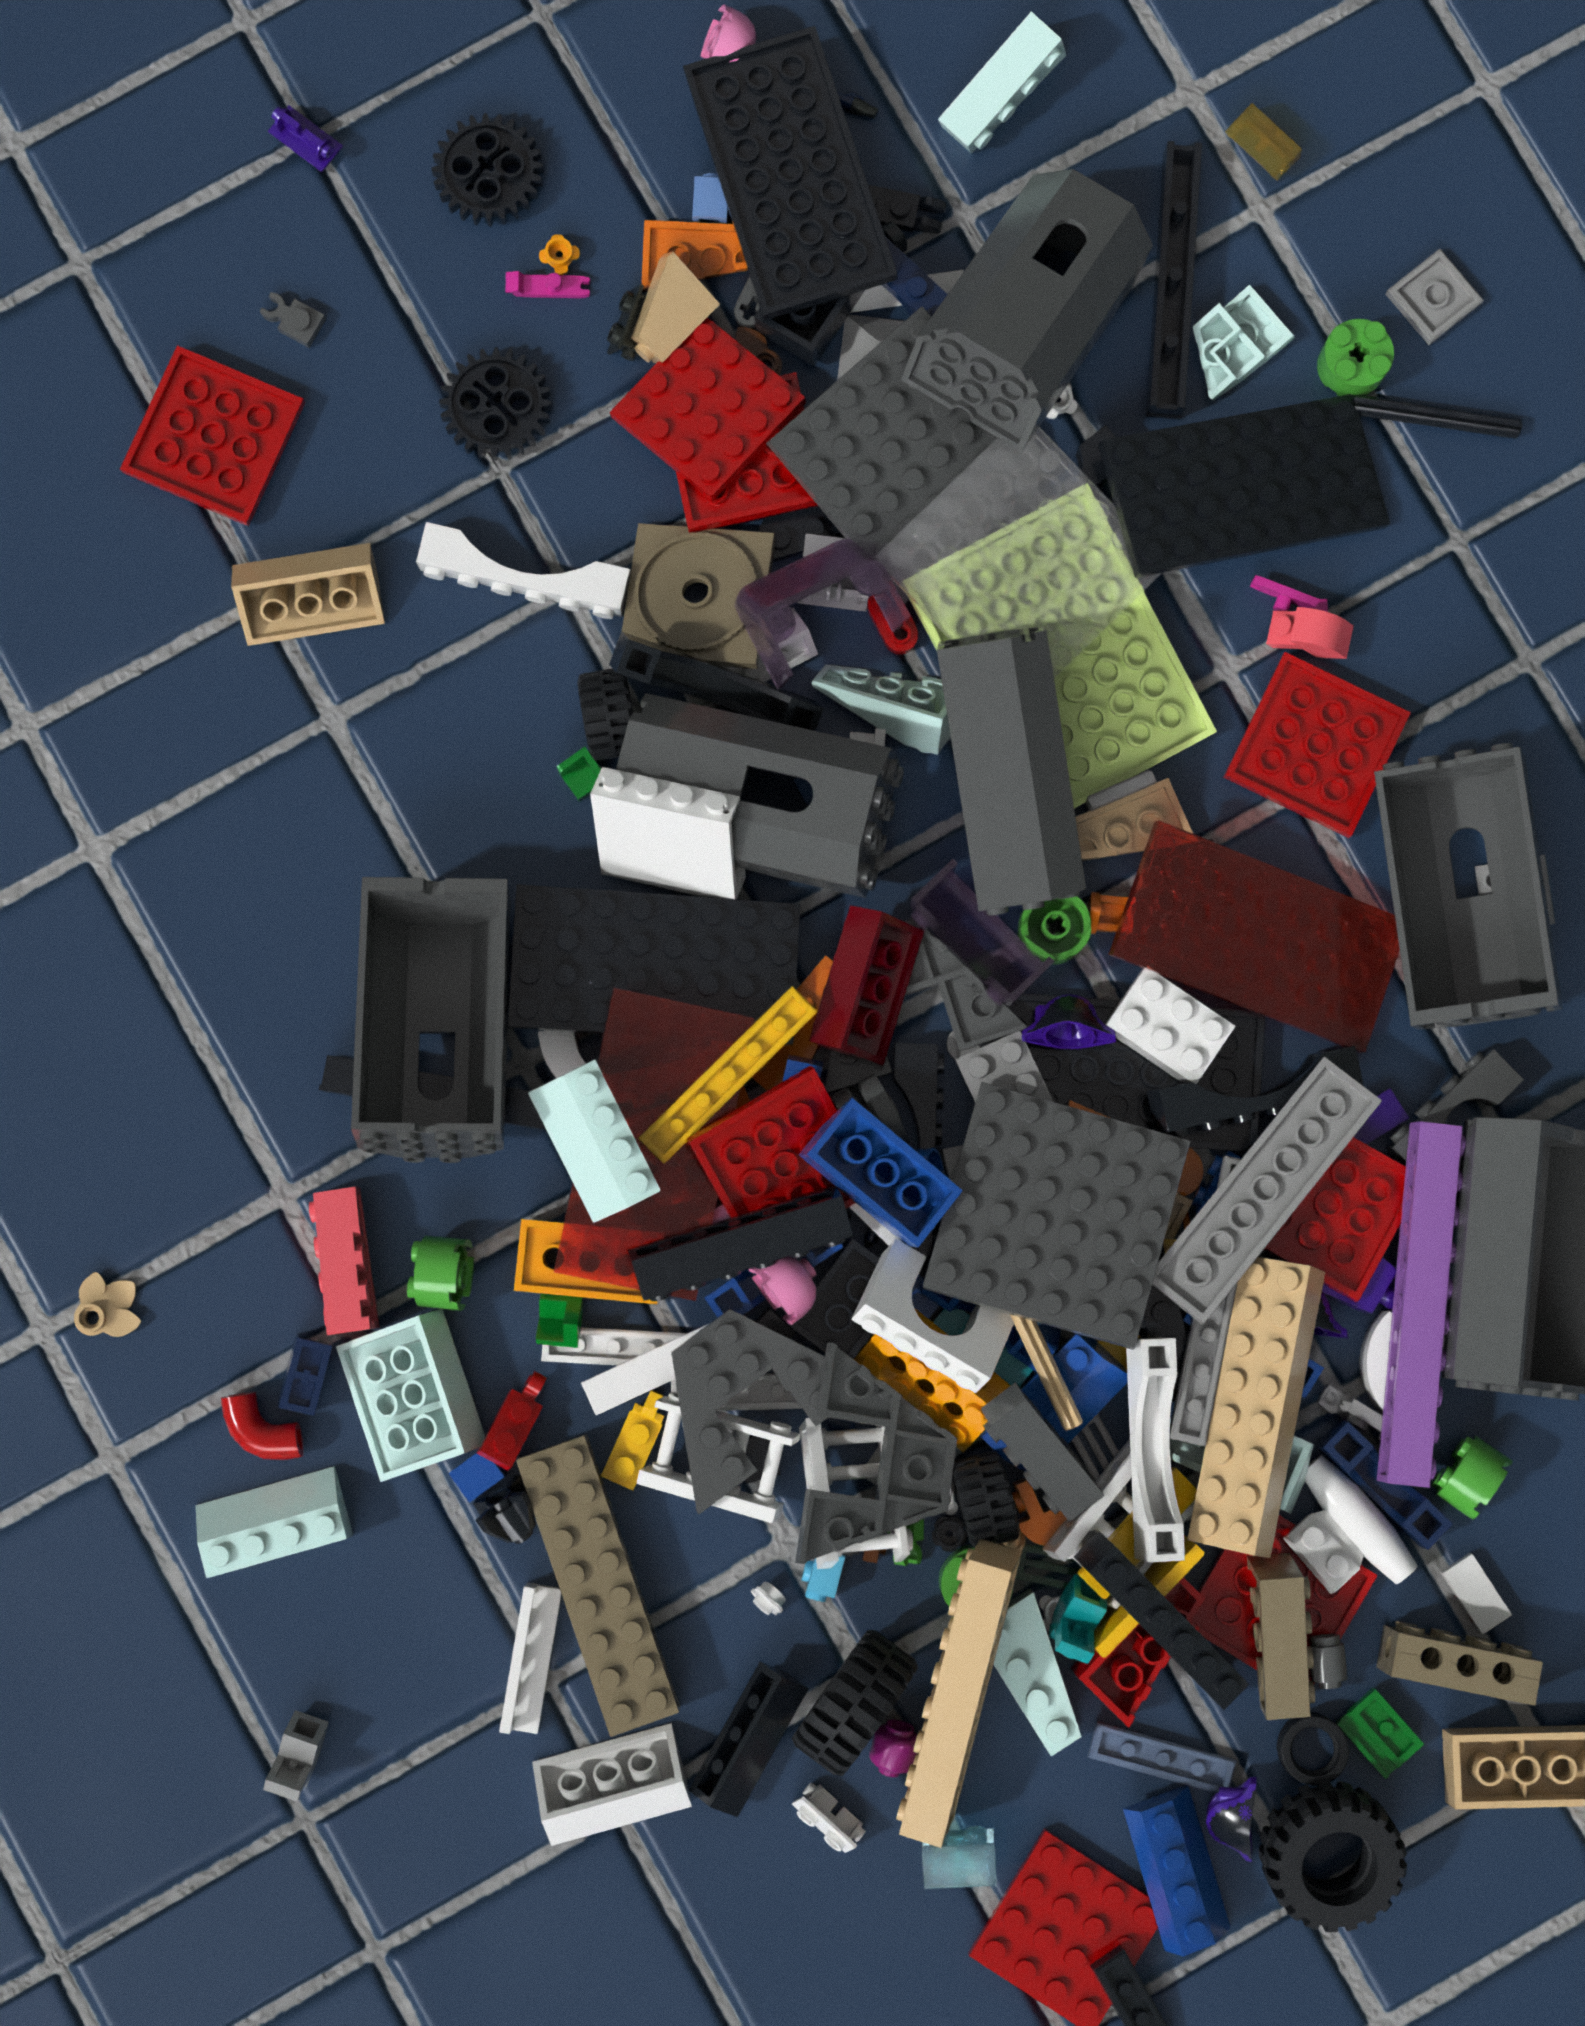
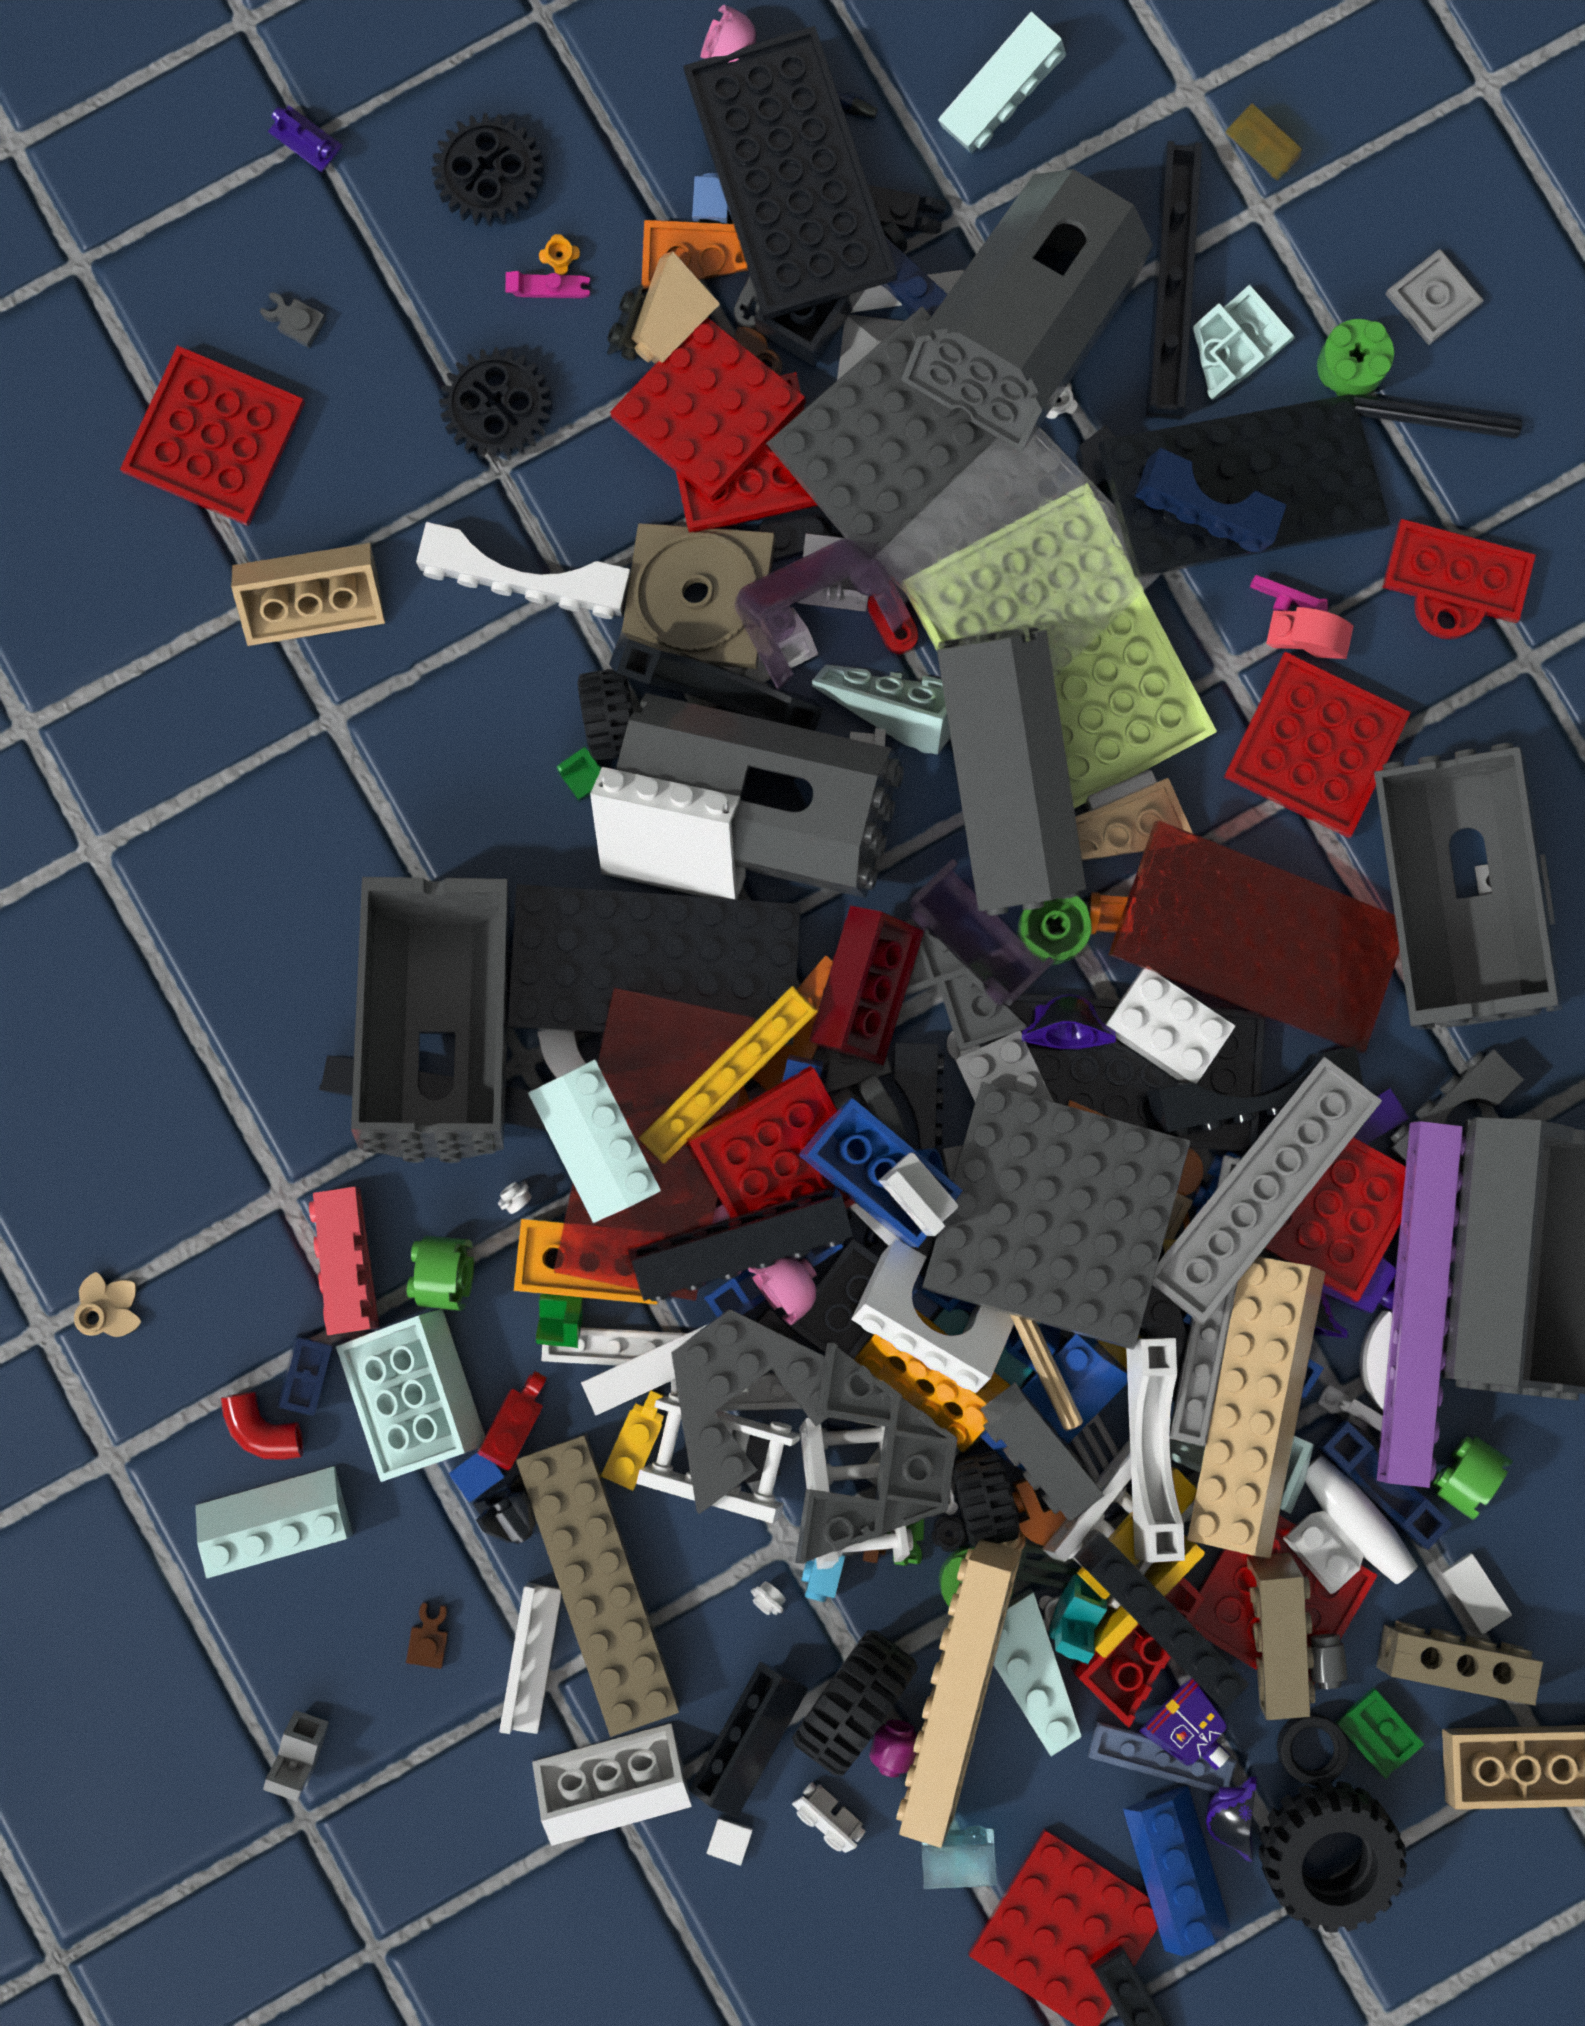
(428, 1643): none -> reddish brown plate
(514, 1197): none -> white plate
(729, 1841): none -> white tile
(919, 1194): none -> white panel
(1171, 486): none -> dark blue arch
(1188, 1727): none -> dark purple torso
(1457, 577): none -> red plate

